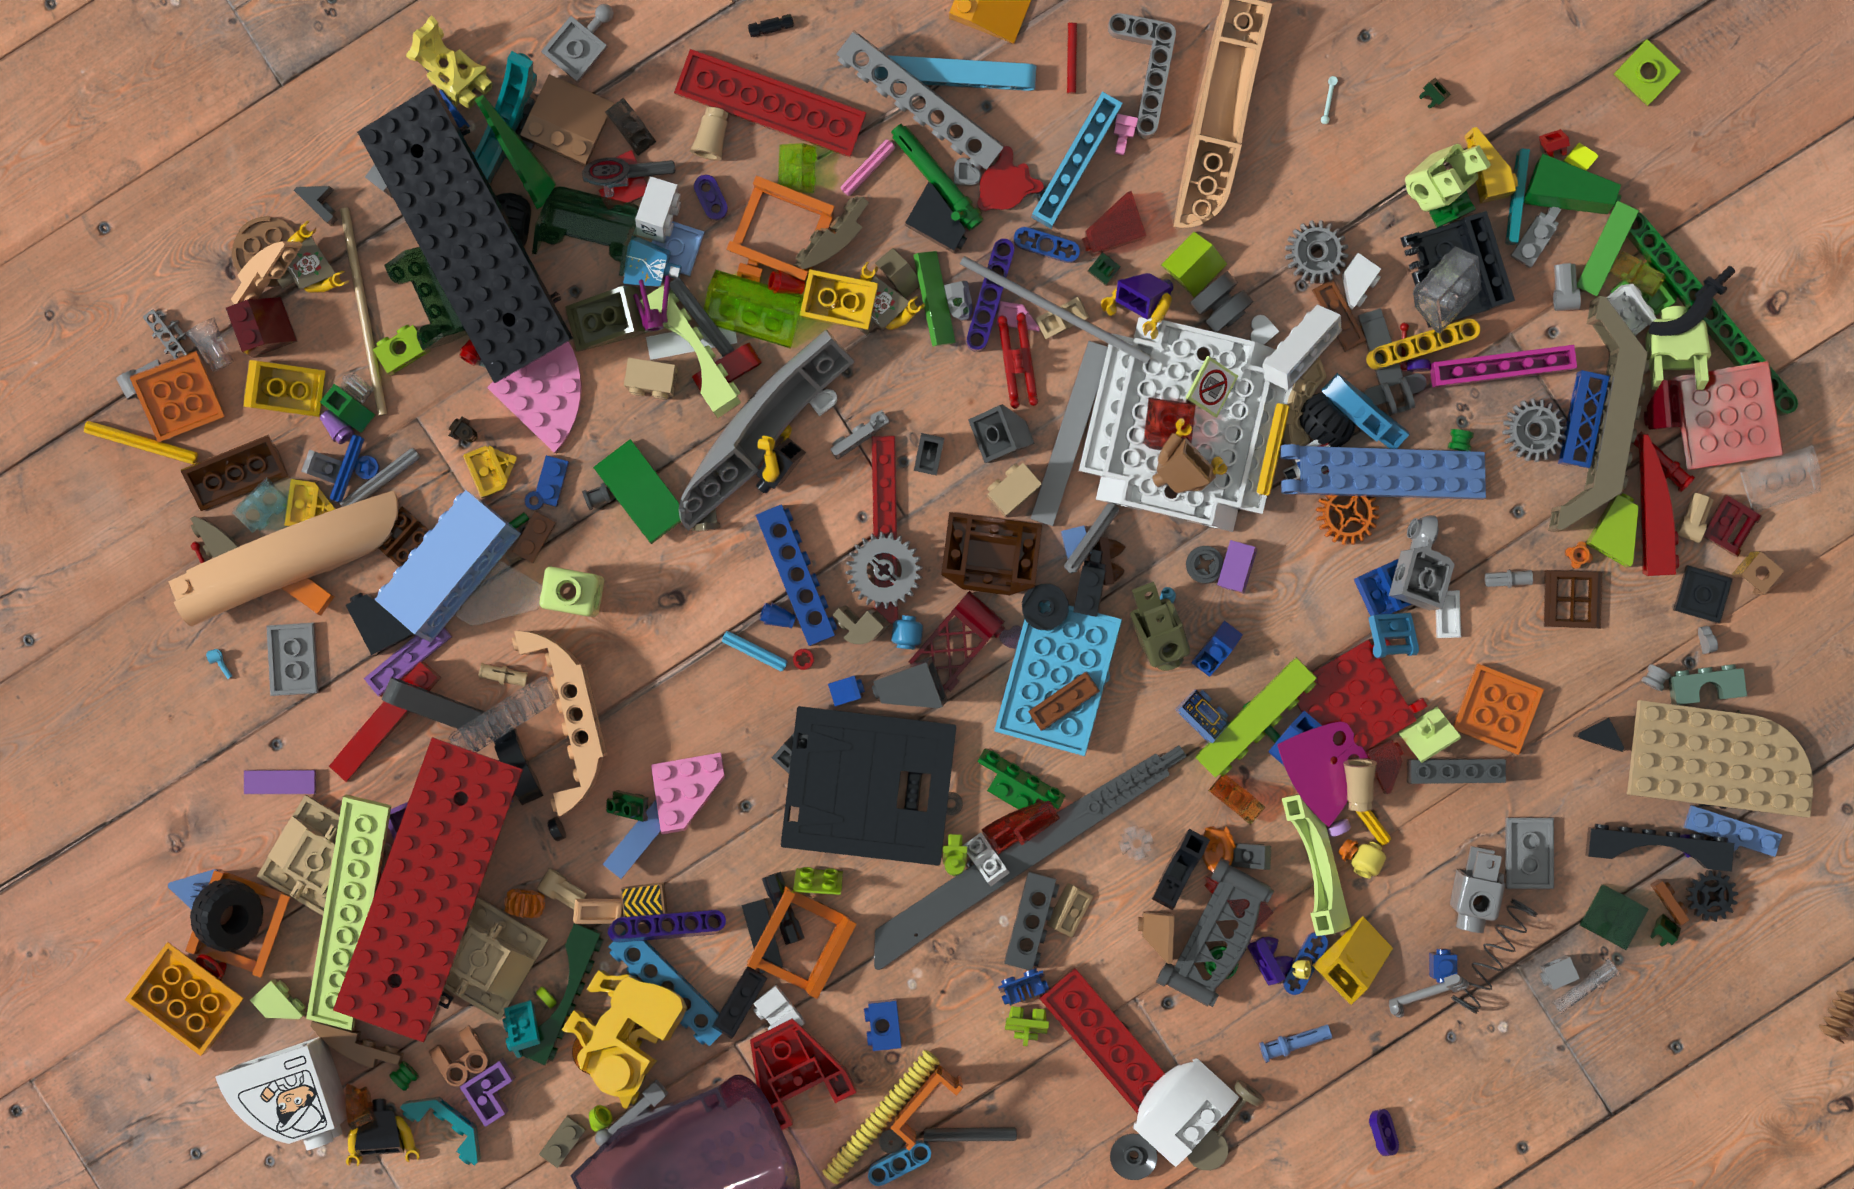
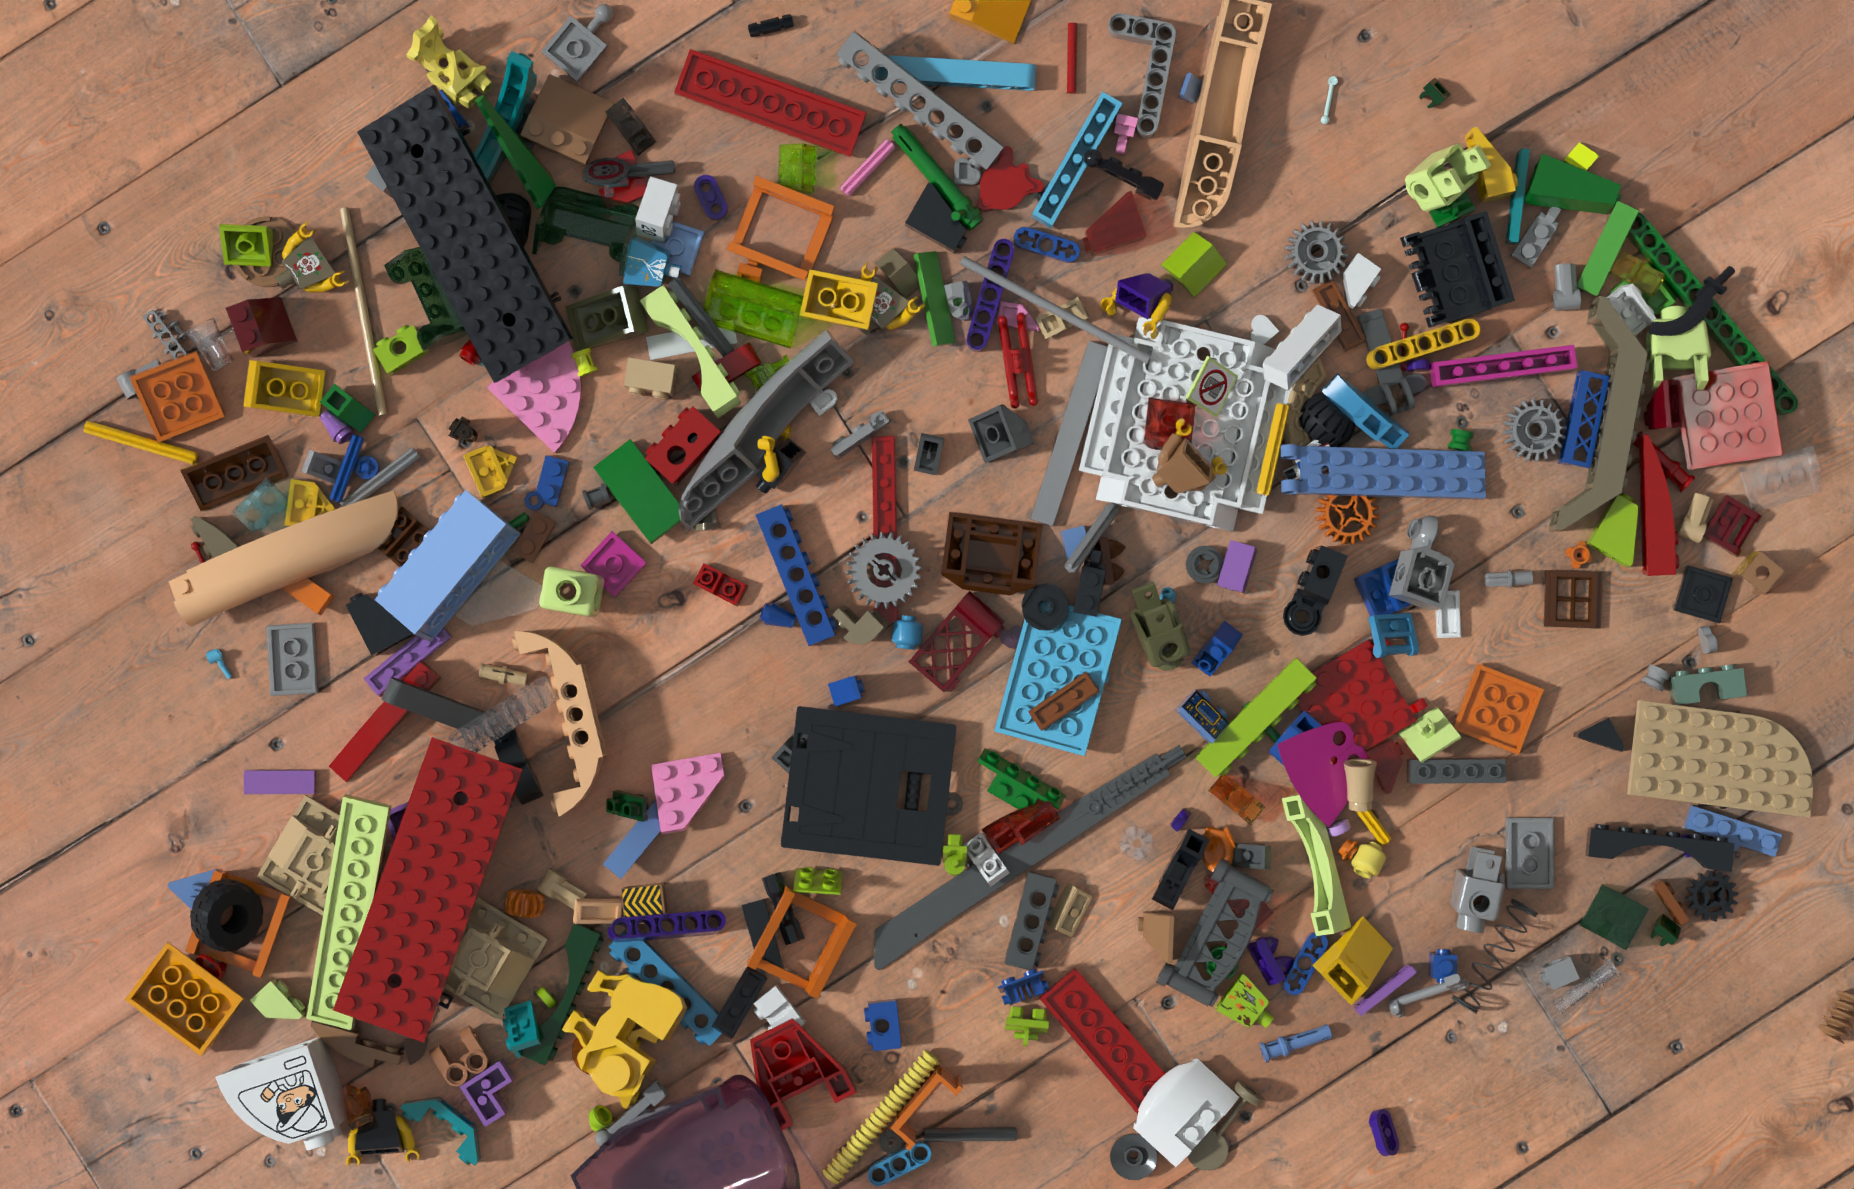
(246, 245): none -> lime slope
(263, 267): light nougat slope -> none
(314, 197): dark grey slope -> none
(356, 387): clear piece -> none
(404, 1075): green wheel -> none
(415, 1049): none -> reddish brown tile
(556, 829): black tile -> none
(562, 1141): dark tan plate -> none
(584, 362): none -> neon yellow bush
(614, 562): none -> dark pink plate
(651, 318): magenta plant -> none
(690, 435): none -> red piece
(711, 134): tan plant -> none
(720, 584): none -> red slope
(754, 651): medium azure axle -> none
(765, 372): none -> clear neon green connector
(785, 284): red cone -> none
(806, 665): red bush -> none
(828, 243): dark tan slope -> none
(911, 686): dark grey slope -> none
(1013, 489): tan brick -> none
(1104, 269): dark green tile -> none
(1146, 186): none -> black plate
(1180, 819): none -> dark purple tile
(1190, 88): none -> medium blue slope
(1225, 306): dark grey wheel -> none
(1244, 1003): none -> lime torso
(1302, 969): light yellow hinge -> none
(1314, 591): none -> black brick
(1384, 989): none -> medium lavender tile
(1448, 288): clear slope -> none
(1554, 141): red tile -> none
(1643, 88): lime piece -> none

